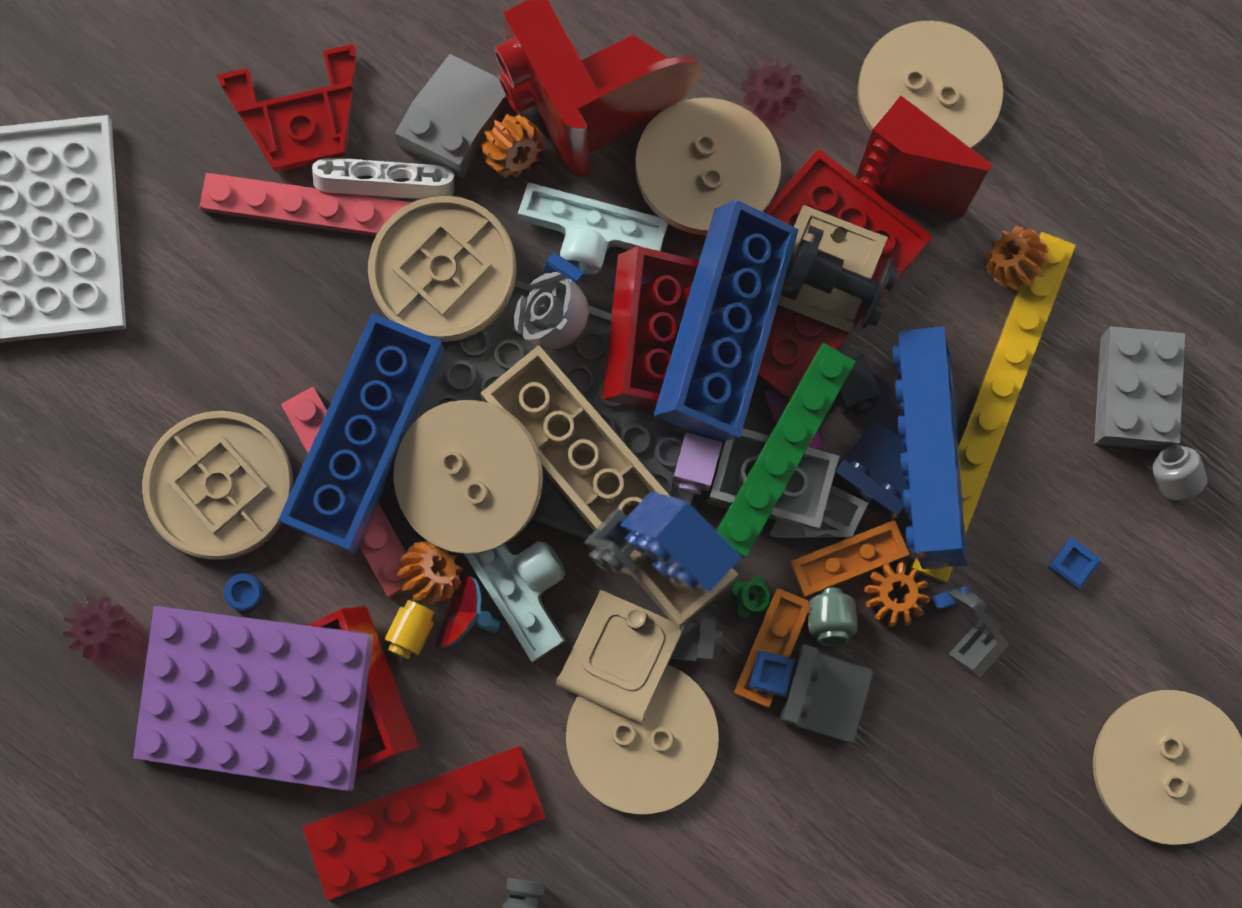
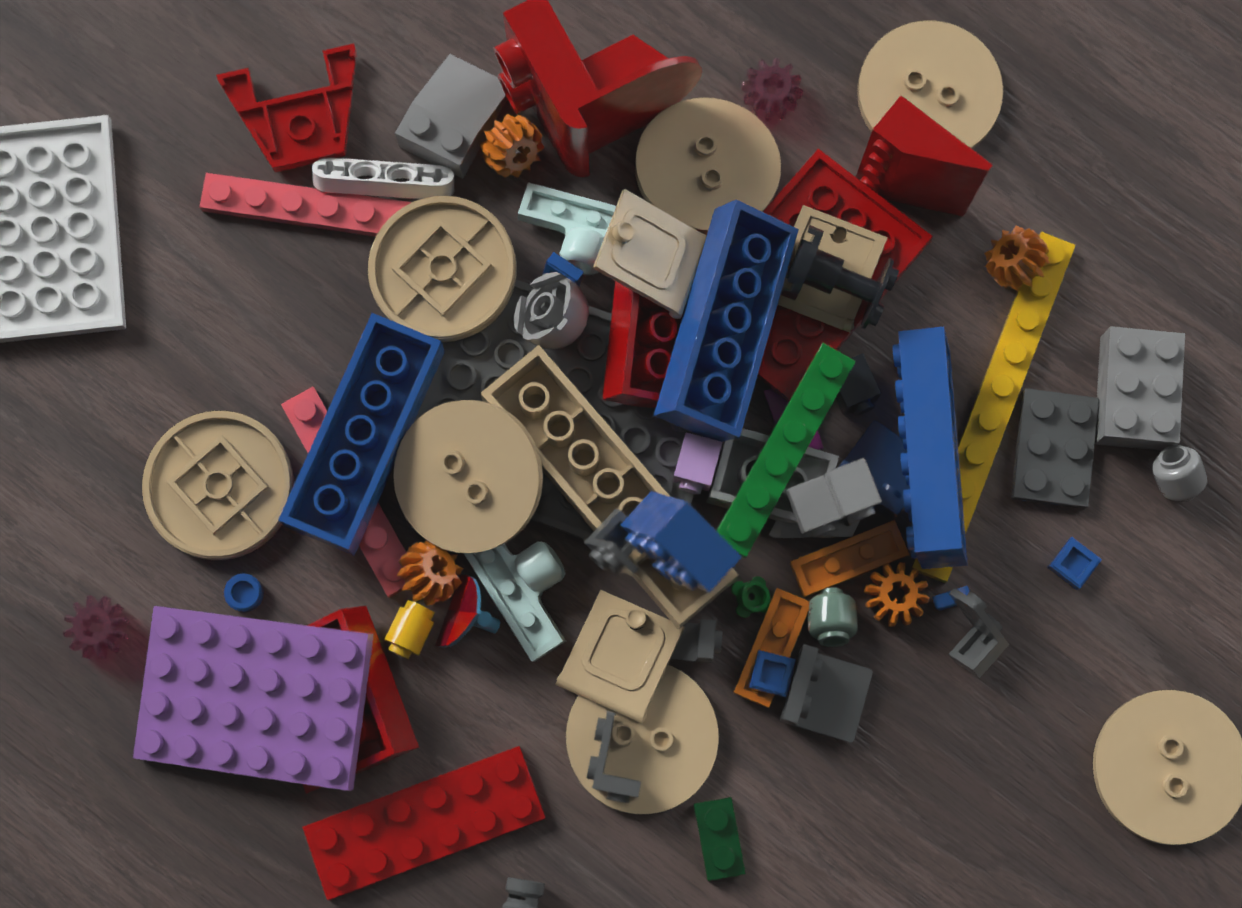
(618, 788): none -> dark grey bracket
(658, 253): none -> tan container
(719, 838): none -> dark green plate
(833, 496): none -> light grey brick
(1055, 448): none -> dark grey plate

